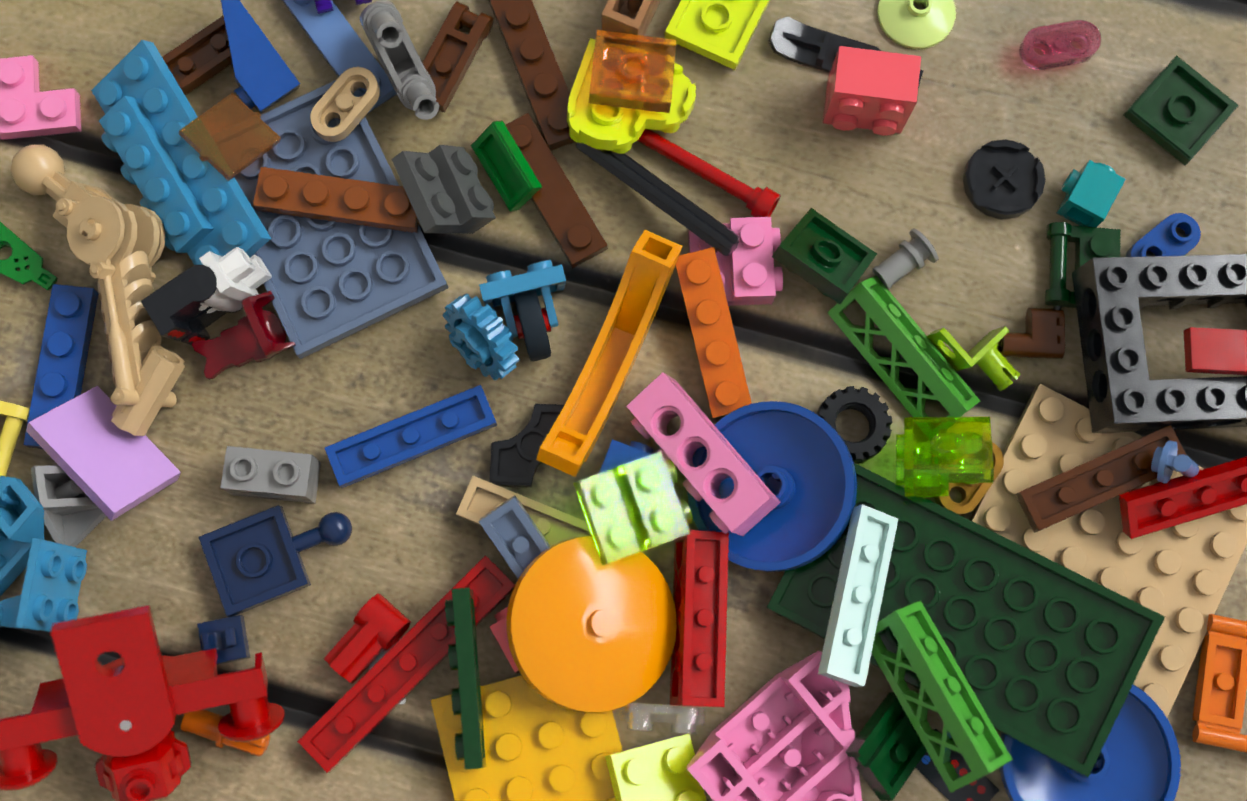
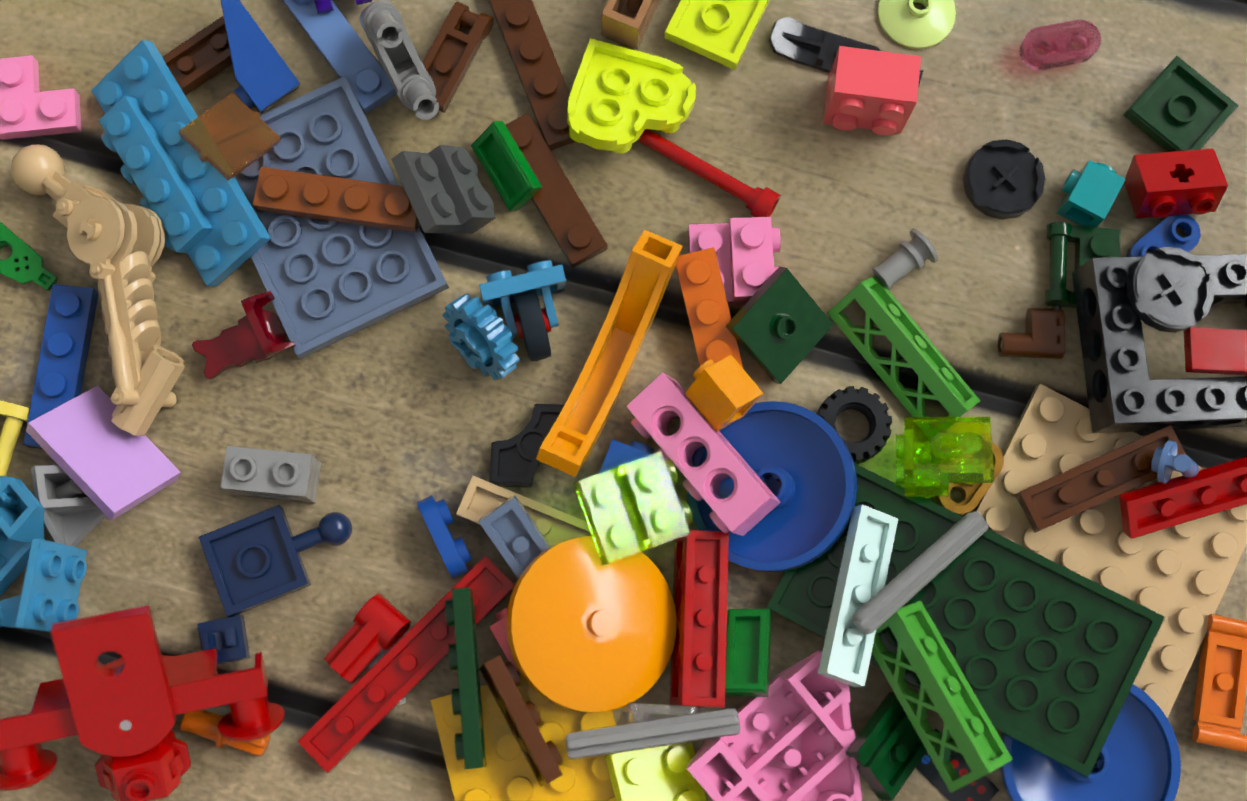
(205, 294): hips -> none
(342, 104): tan plate -> none
(410, 436): blue plate -> none
(437, 518): none -> blue plate
(522, 720): none -> reddish brown plate
(632, 71): clear orange plate -> none
(652, 733): none -> light grey axle
(665, 198): black axle -> none
(723, 392): none -> light orange brick
(748, 652): none -> green tile
(779, 325): none -> dark green plate
(824, 255): dark green plate -> none
(919, 573): none -> light grey axle
(983, 354): lime bracket -> none
(1169, 289): none -> tile
(1175, 183): none -> red brick

